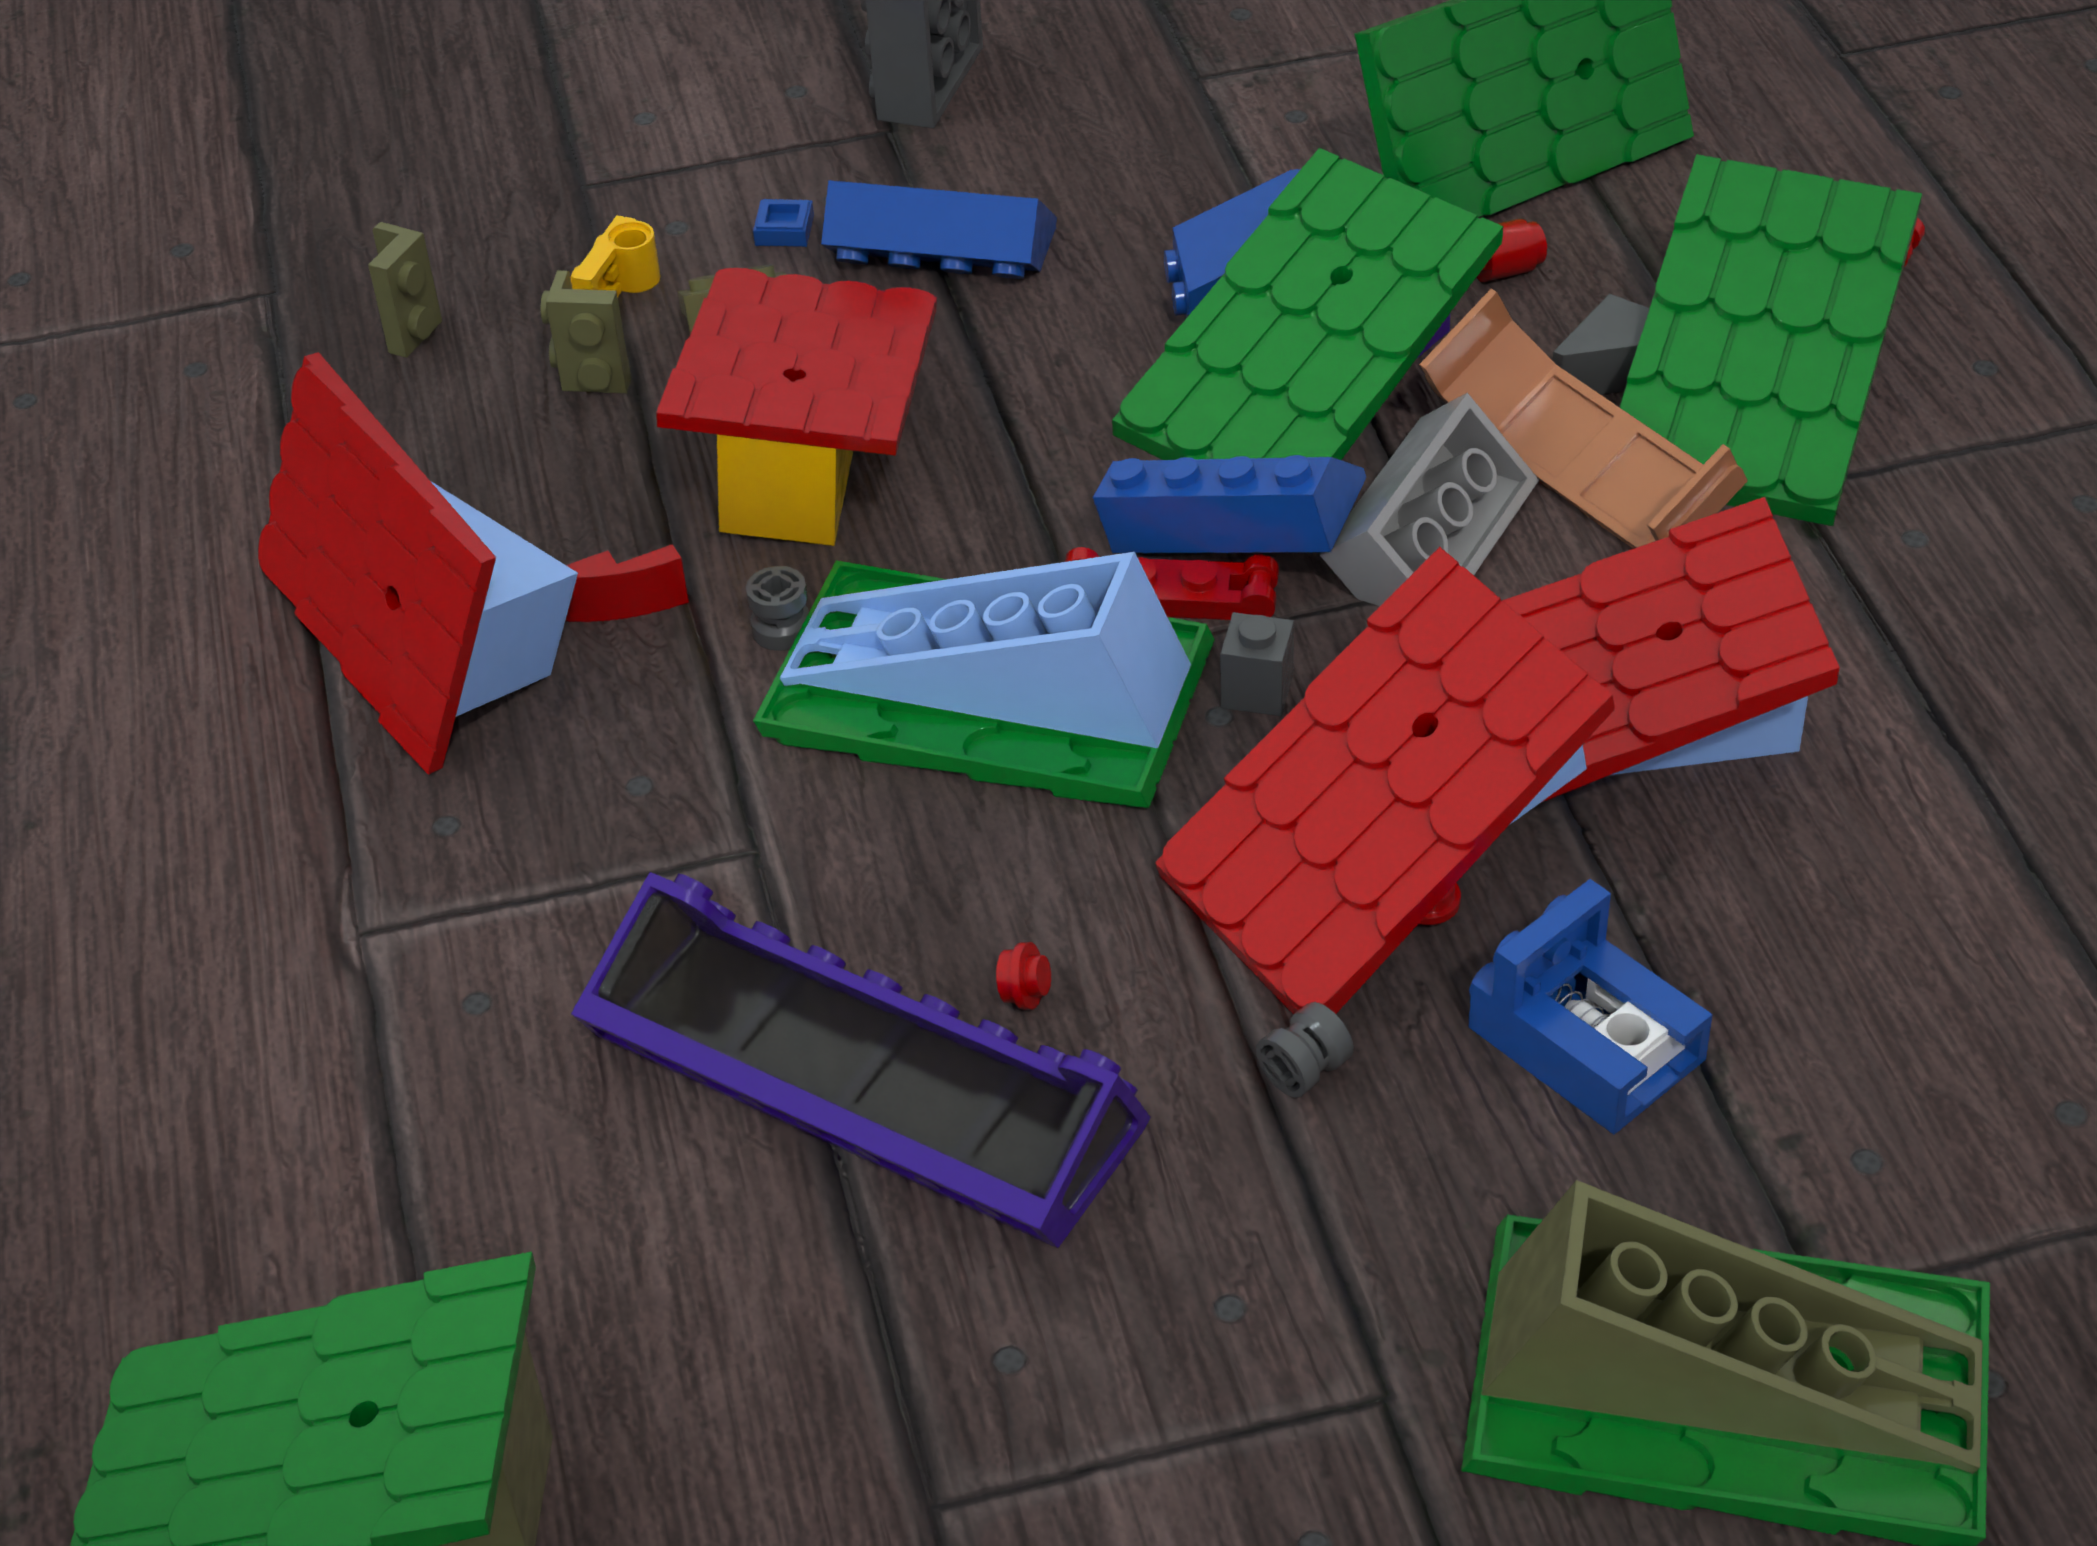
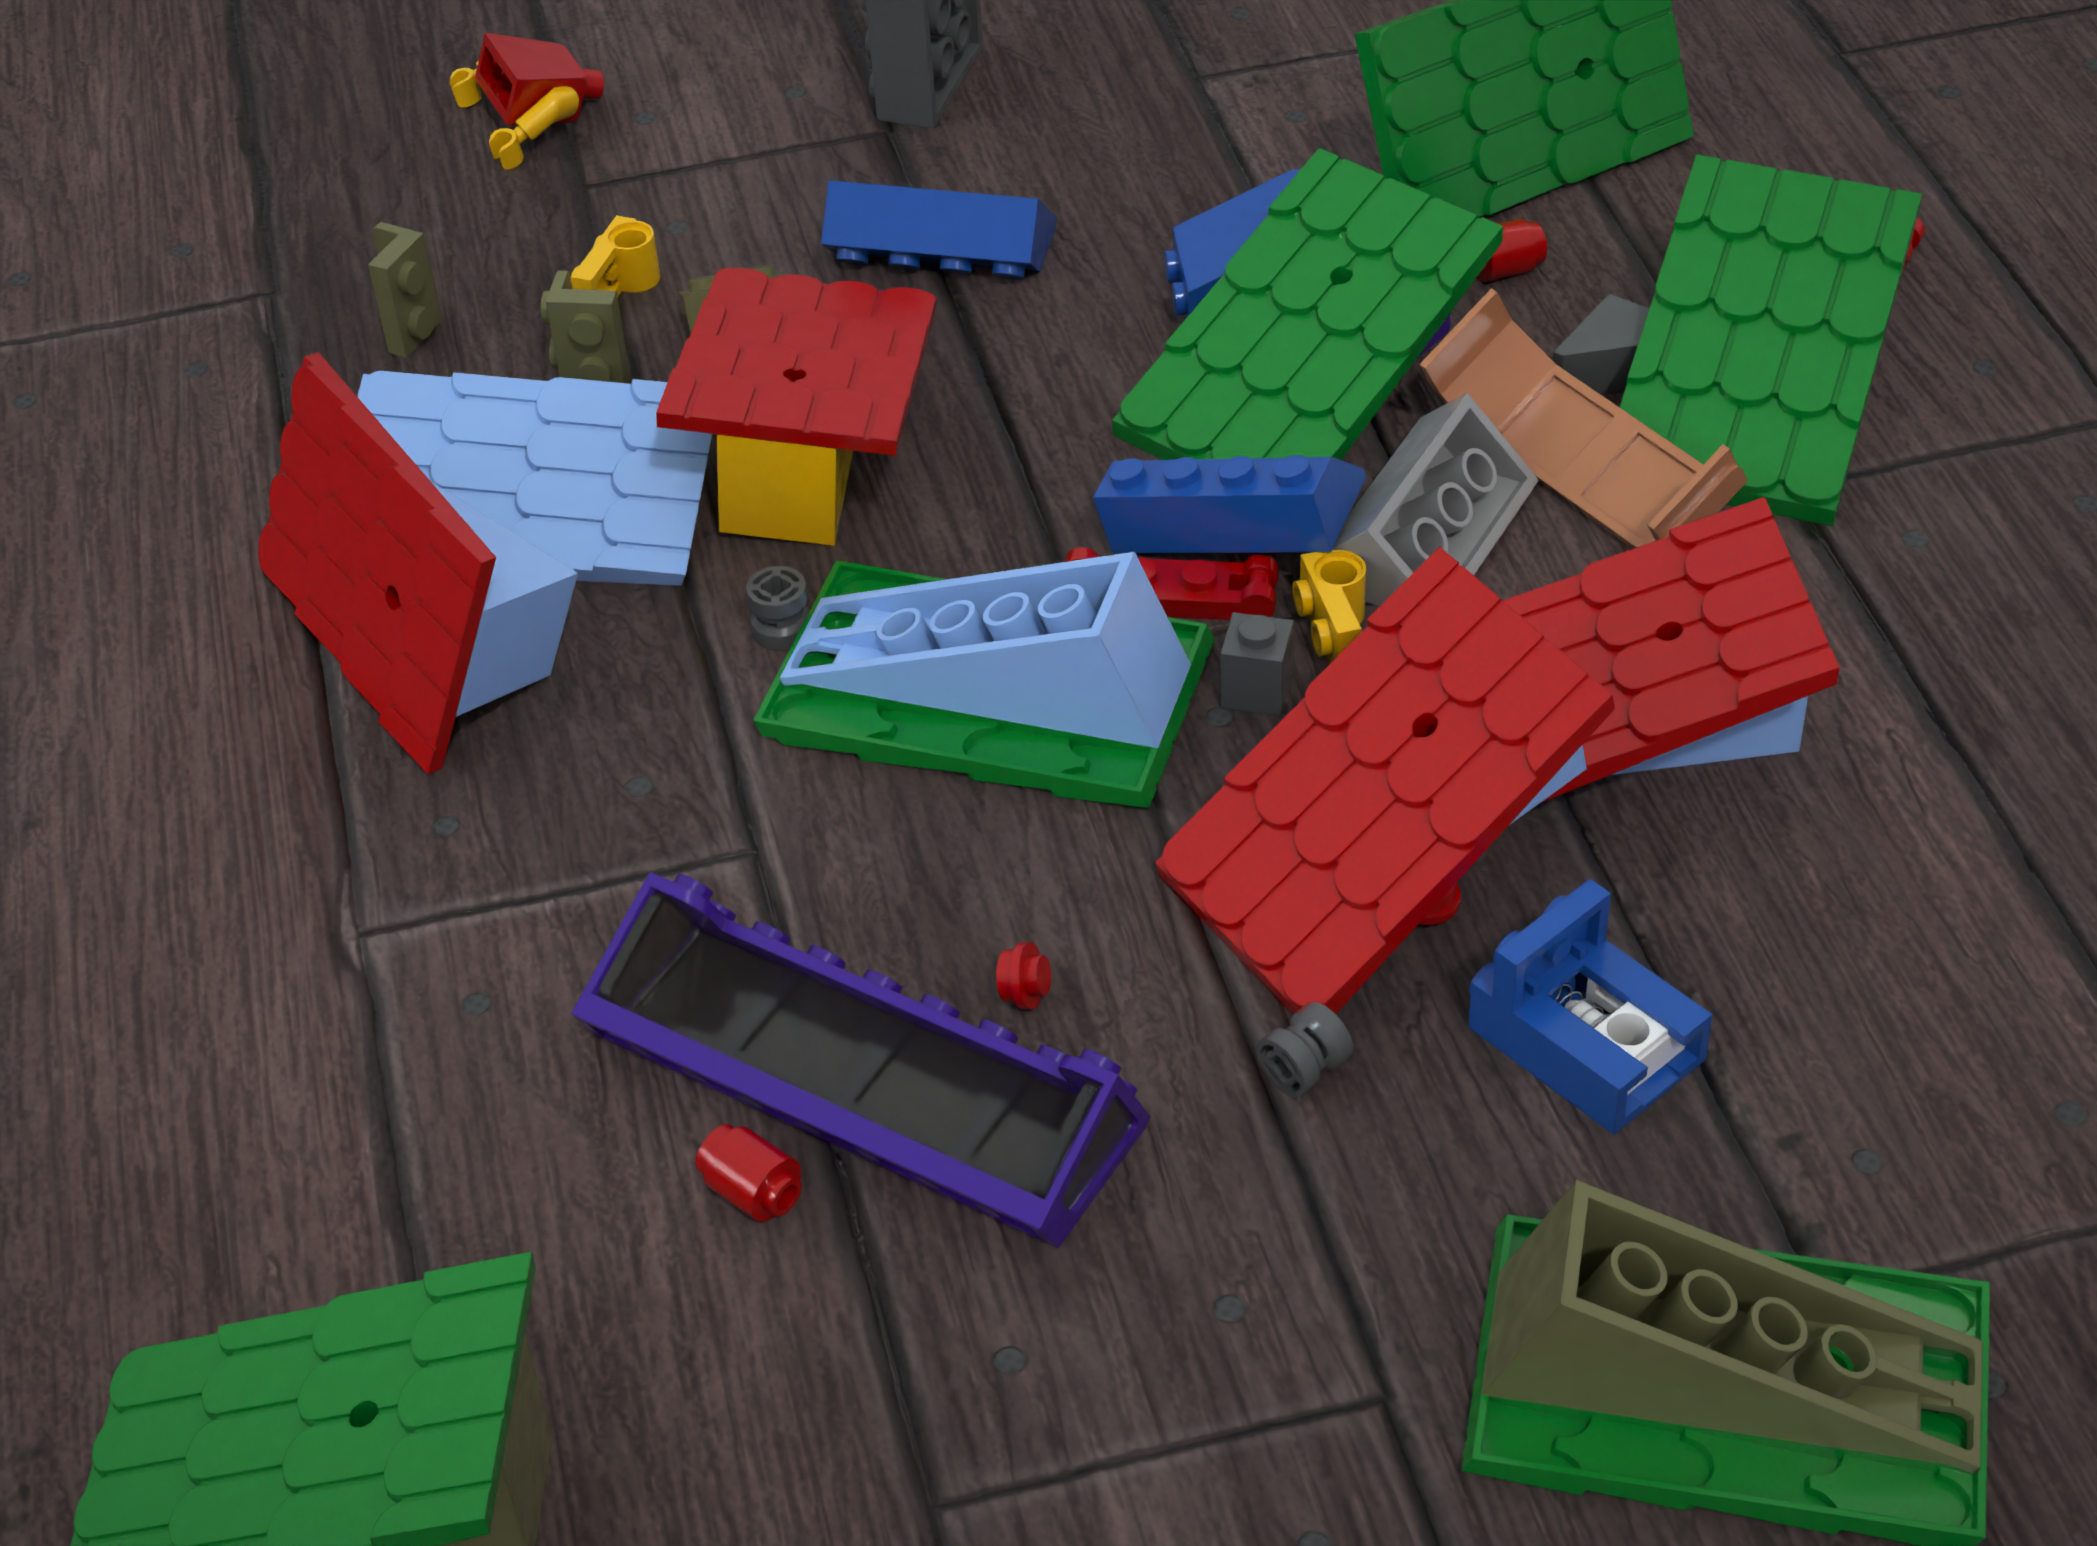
(529, 86): none -> red torso
(557, 464): none -> light blue piece
(628, 588): red slope -> none
(749, 1172): none -> red brick
(783, 222): blue tile -> none
(1332, 597): none -> yellow plate

